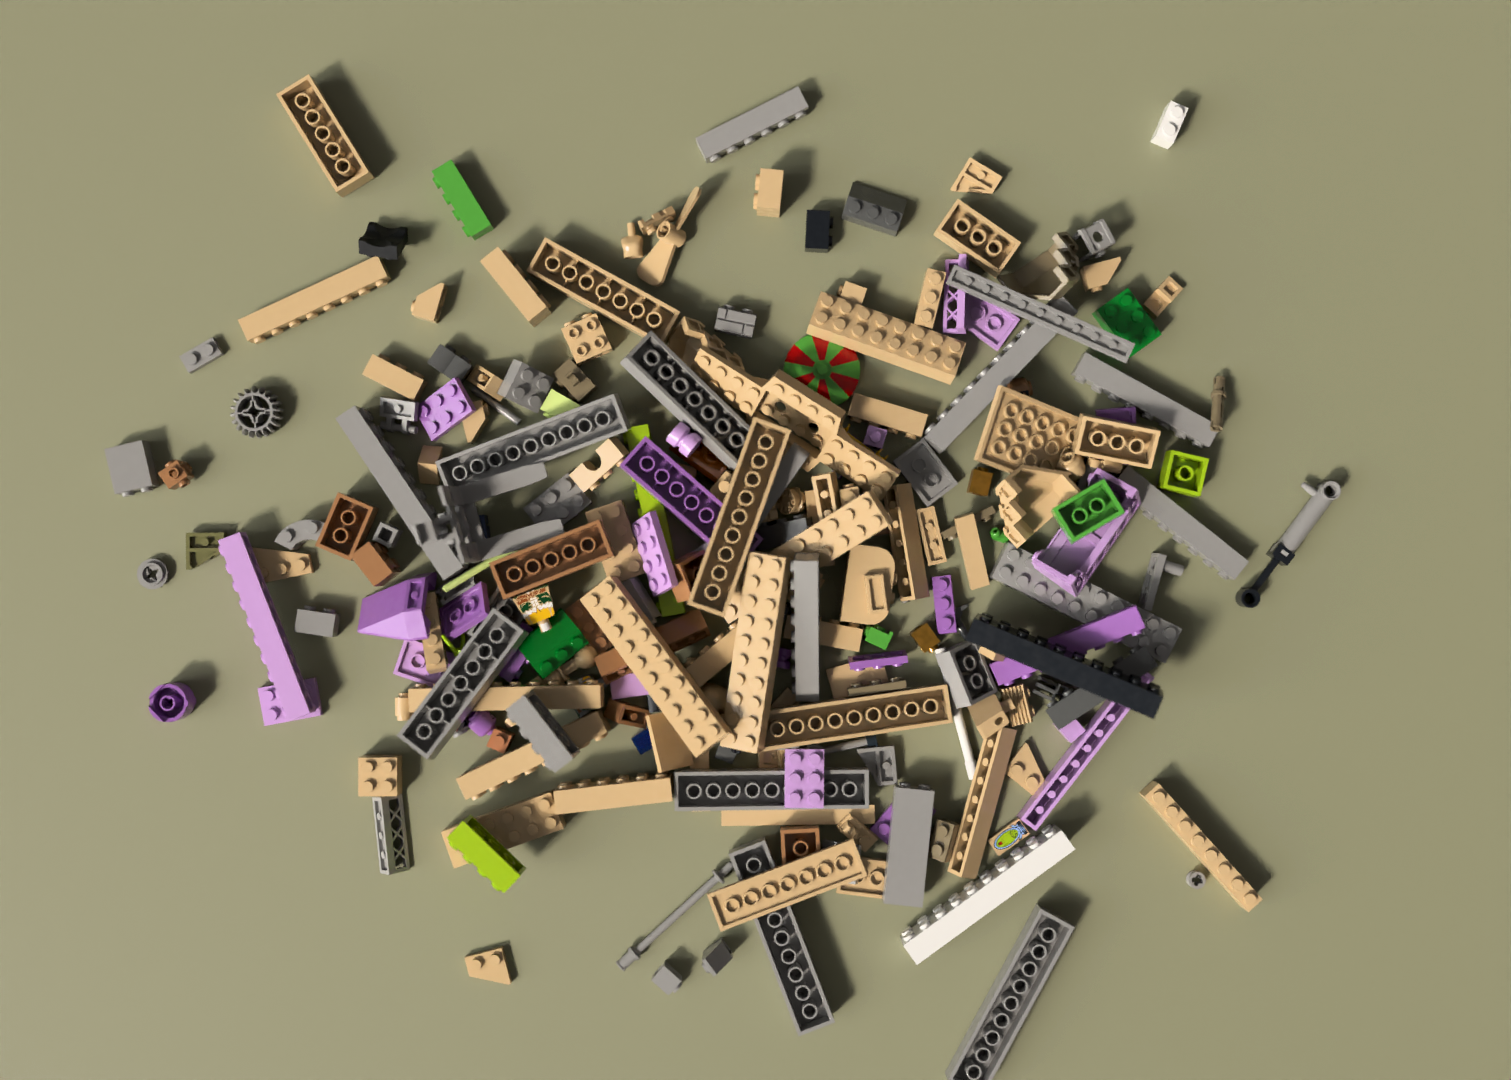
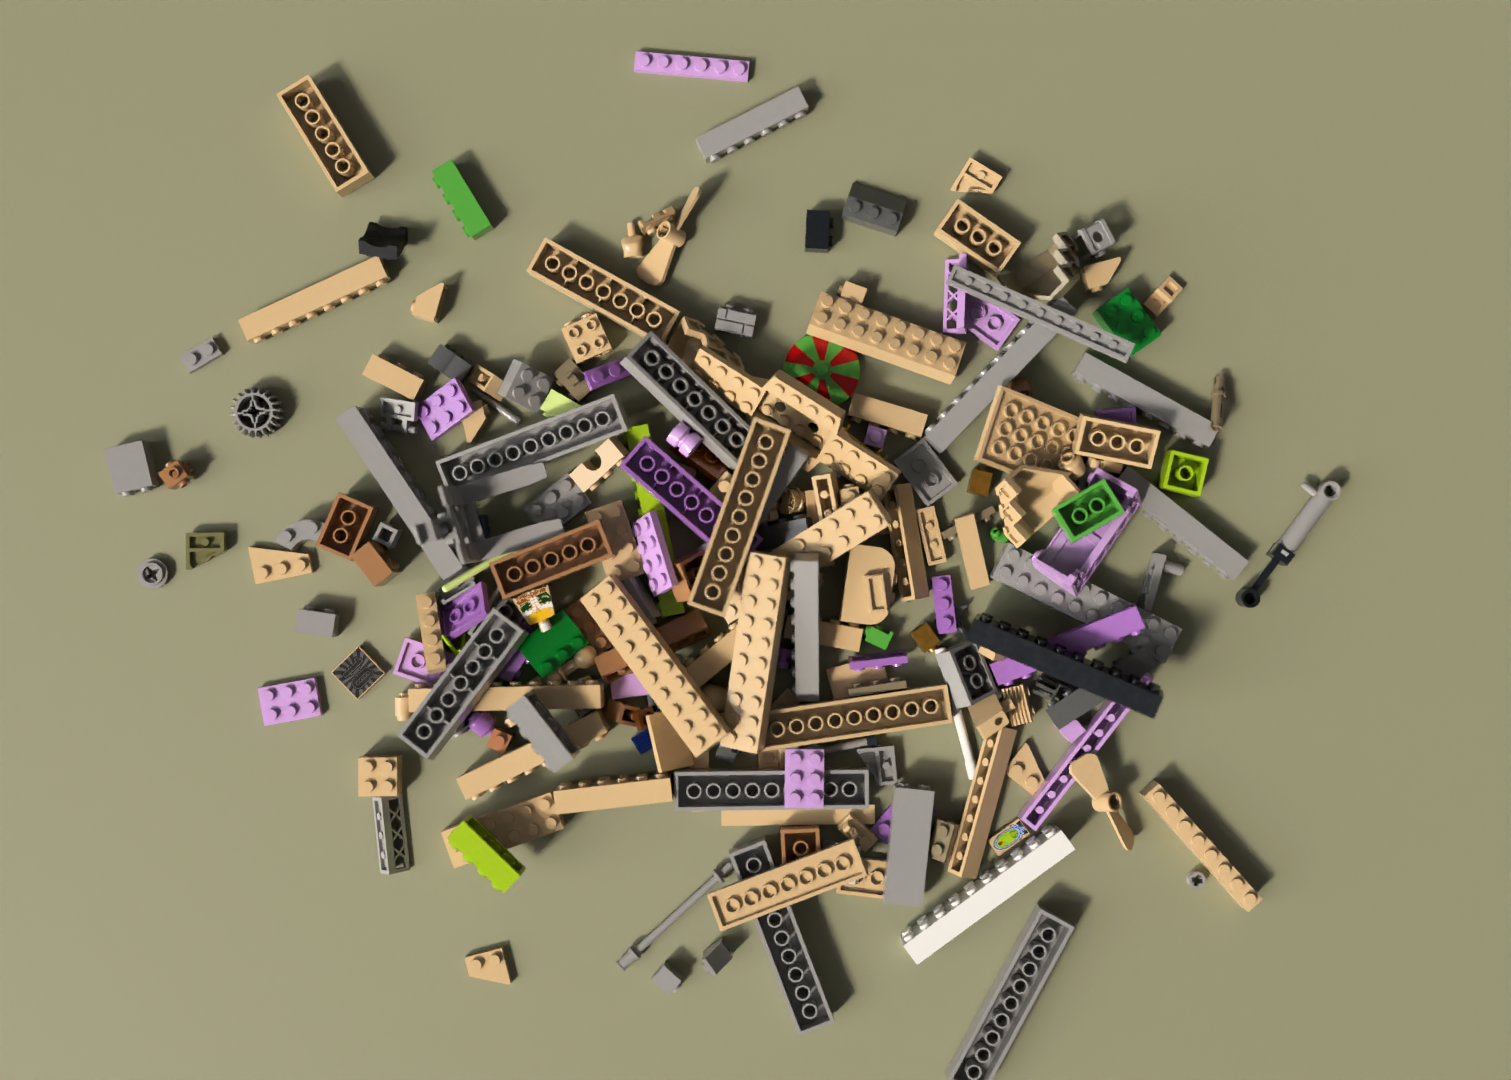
(161, 701): medium lavender brick -> none
(266, 626): lavender brick -> none
(358, 672): none -> tile
(398, 610): medium lavender wedge -> none
(426, 464): tan slope -> none
(513, 282): tan brick -> none
(605, 374): none -> medium lavender plate
(640, 719): none -> reddish brown plate
(691, 66): none -> lavender plate
(769, 194): tan brick -> none
(929, 298): tan brick -> none
(1089, 775): none -> tan piece
(1169, 125): white brick -> none

